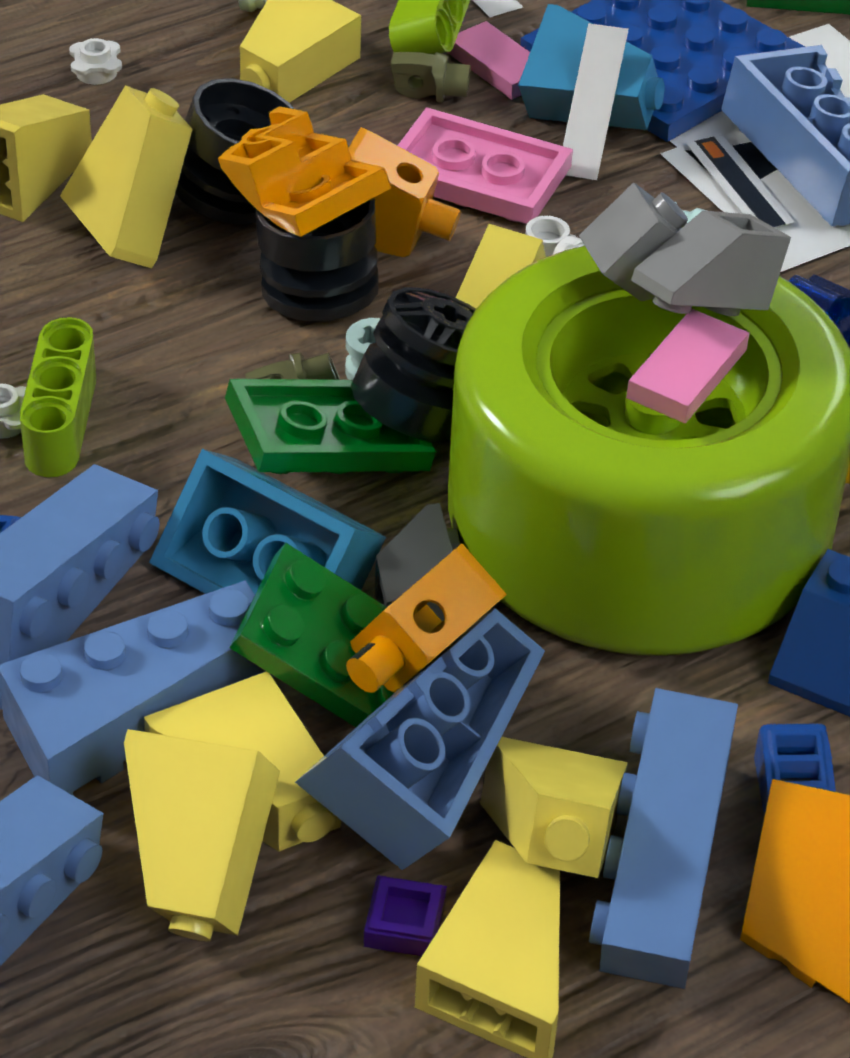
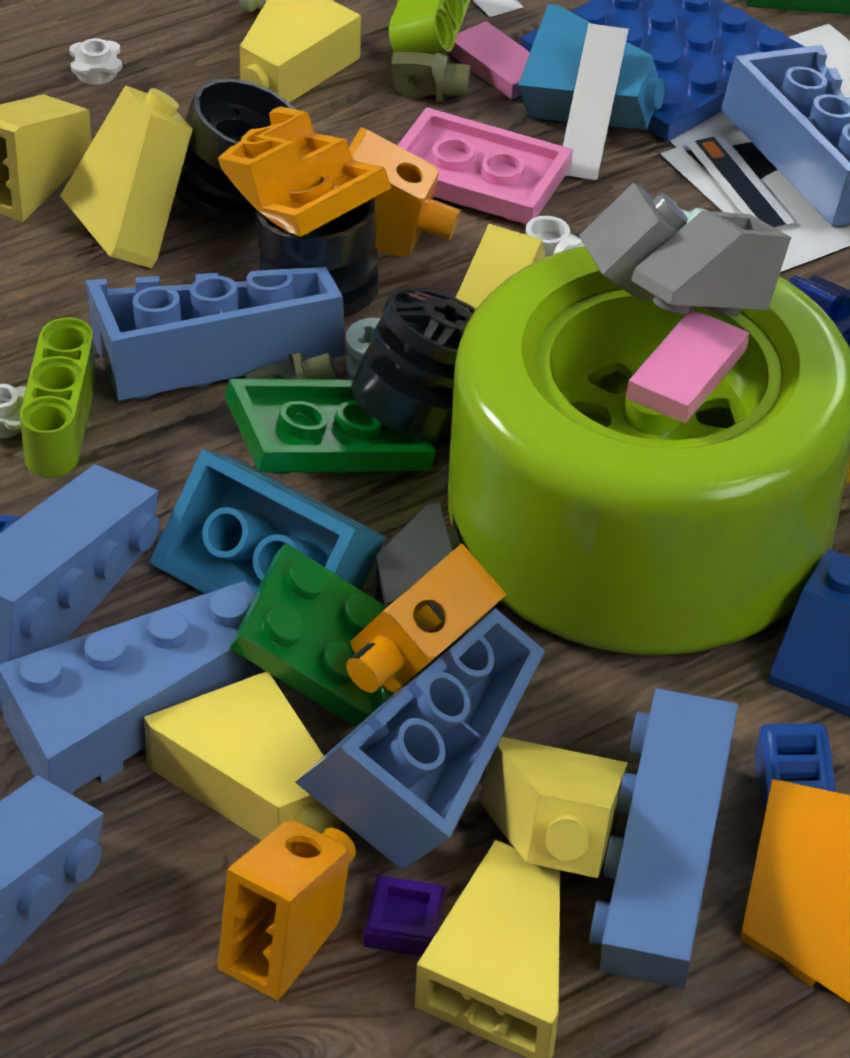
(198, 827): light yellow slope -> none
(212, 329): none -> medium blue wedge
(282, 905): none -> light orange torso

